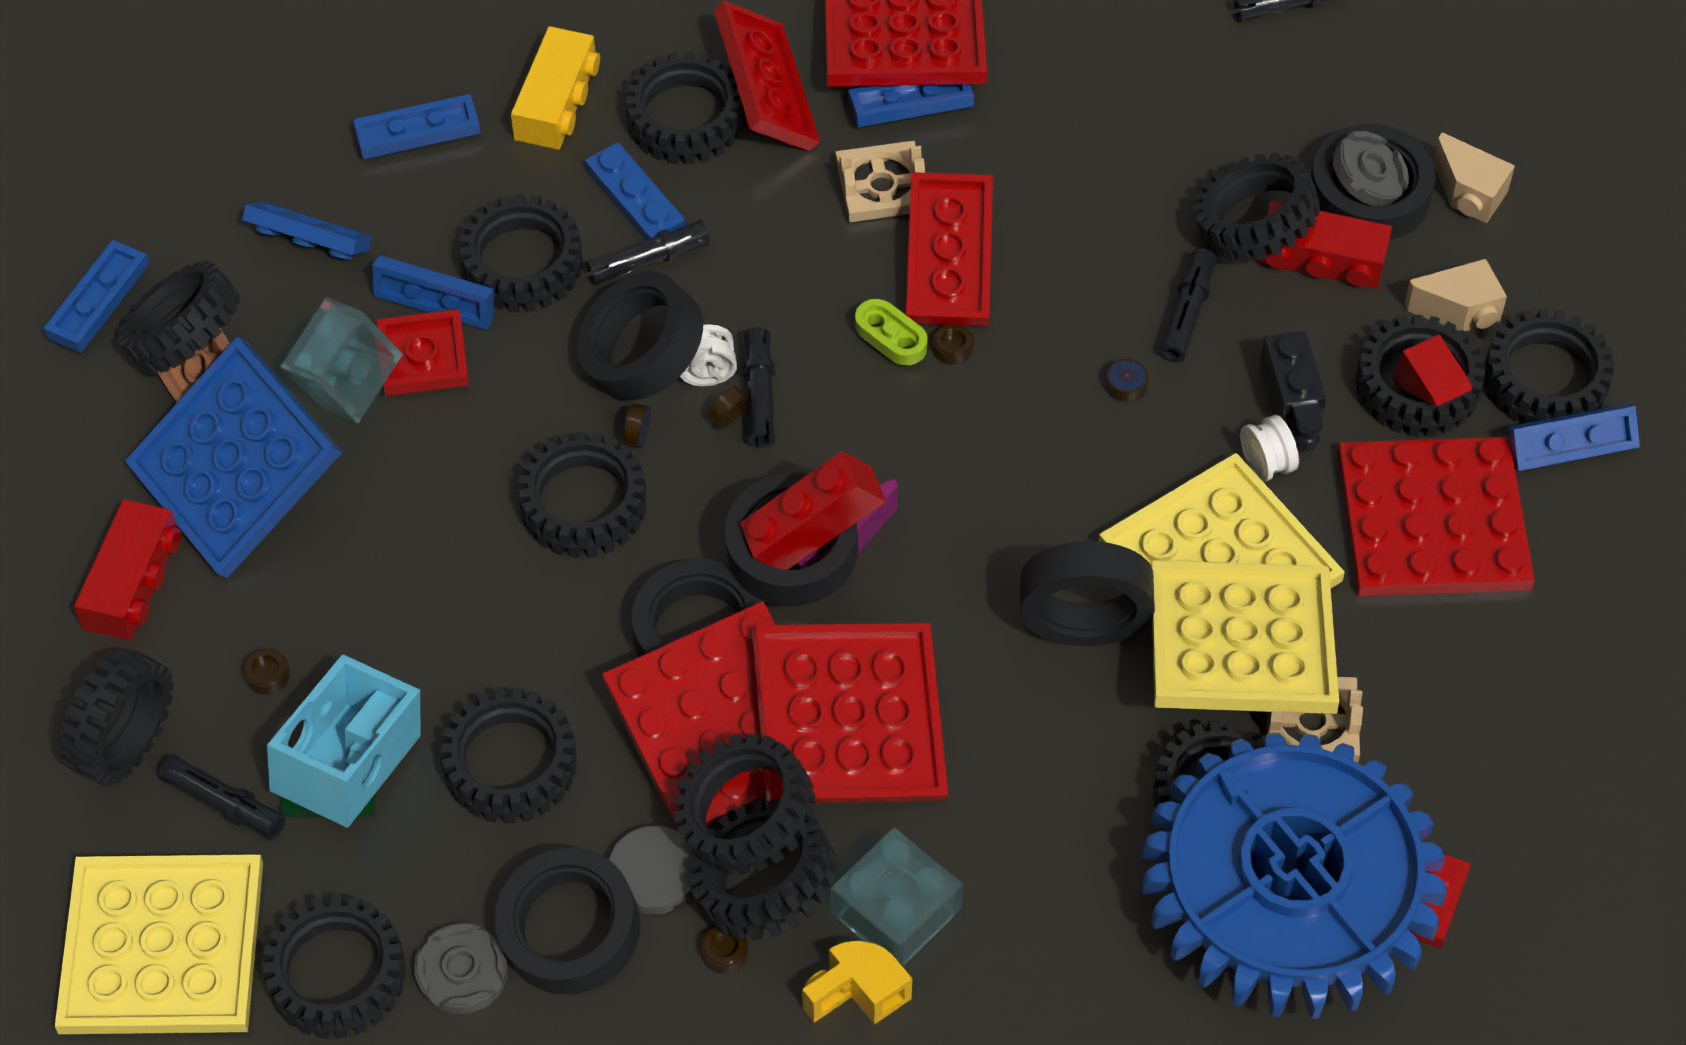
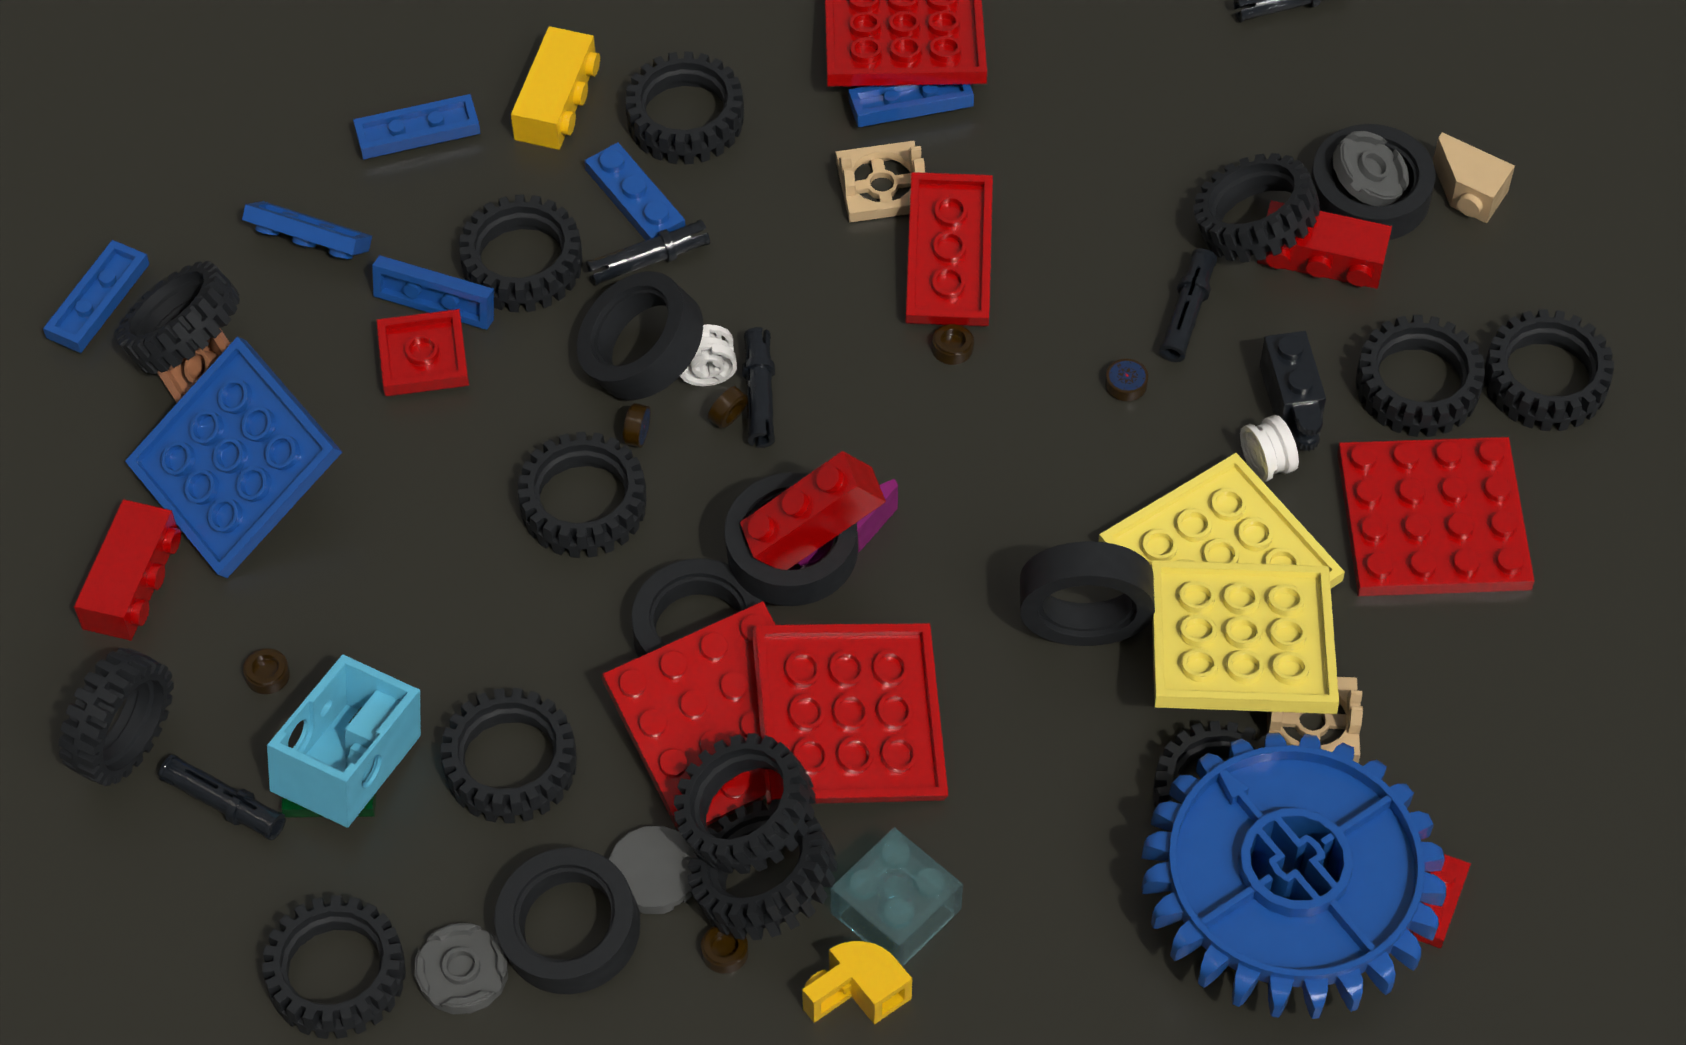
(160, 944): light yellow plate -> none
(341, 360): clear light blue brick -> none
(766, 76): red plate -> none
(895, 332): lime plate -> none
(1431, 372): red slope -> none
(1462, 295): tan slope -> none
(1574, 436): blue plate -> none

